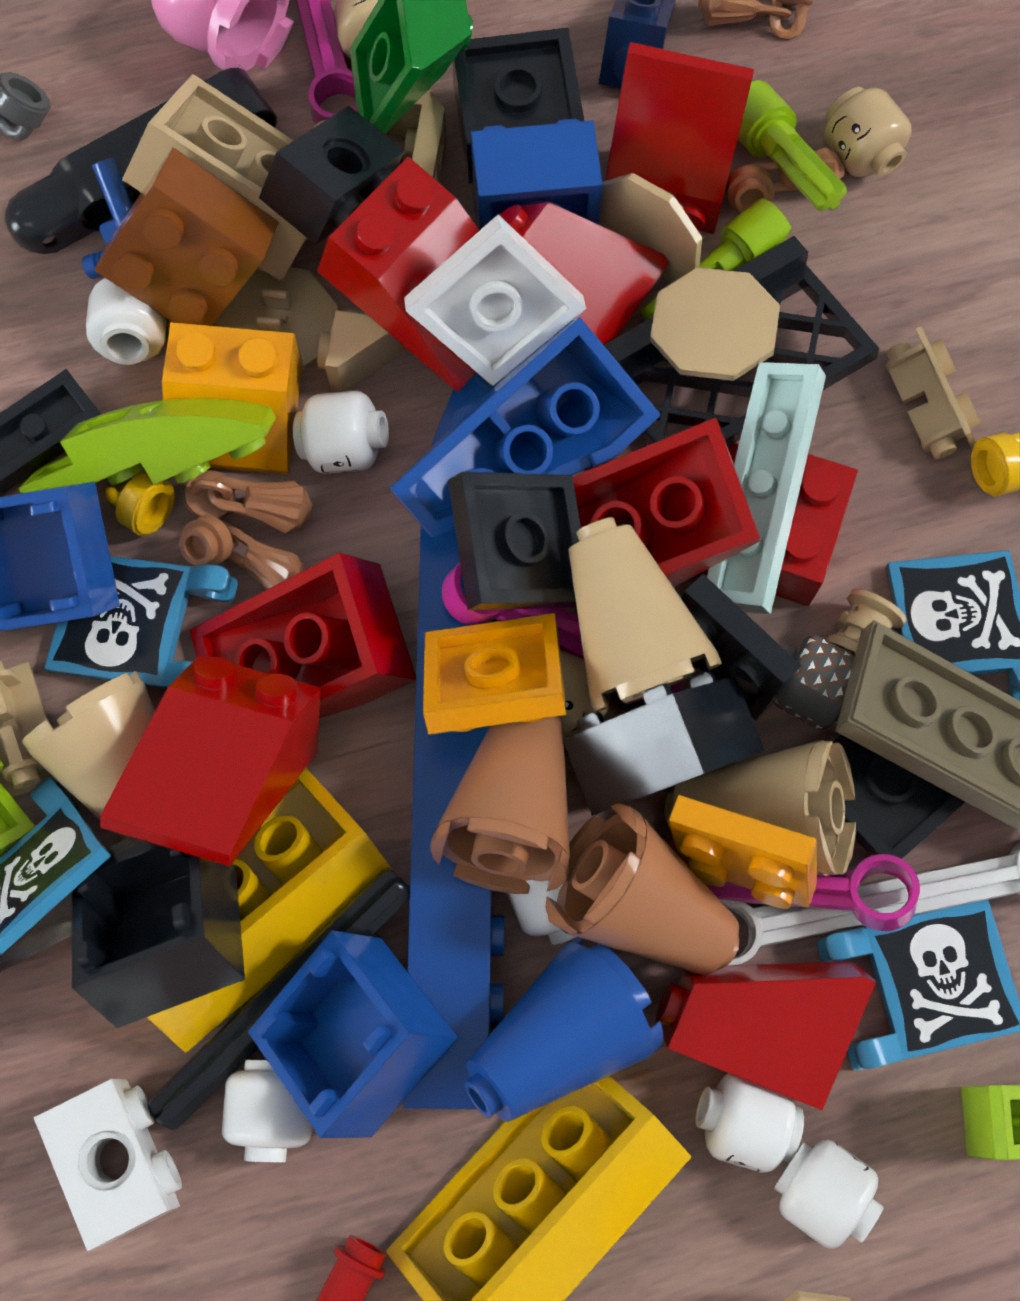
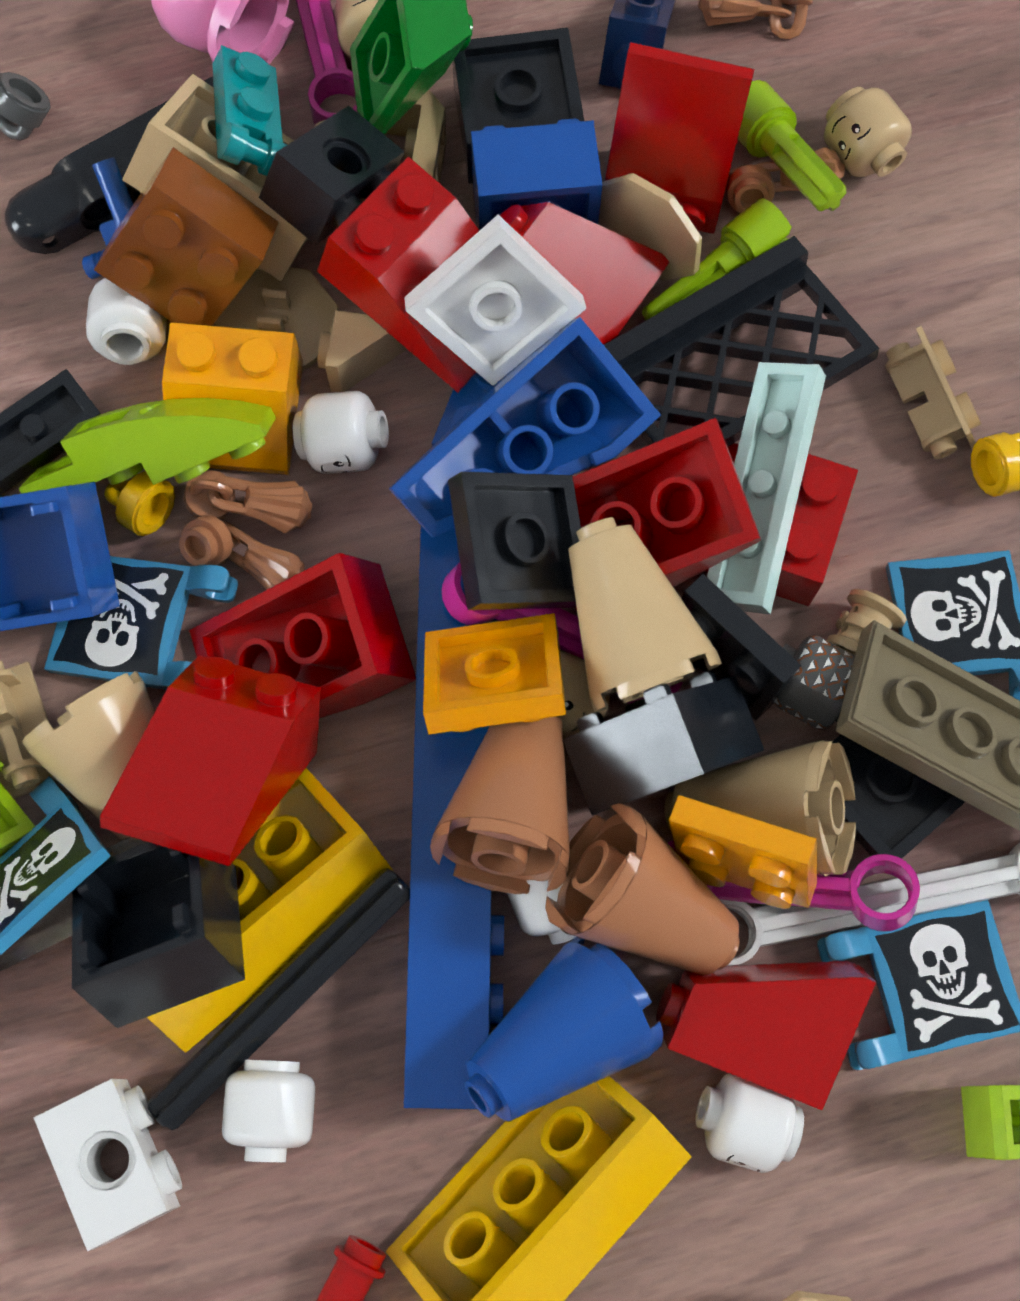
(246, 109): none -> teal plate
(351, 1035): blue container -> none
(715, 323): tan piece -> none
(829, 1194): white head -> none

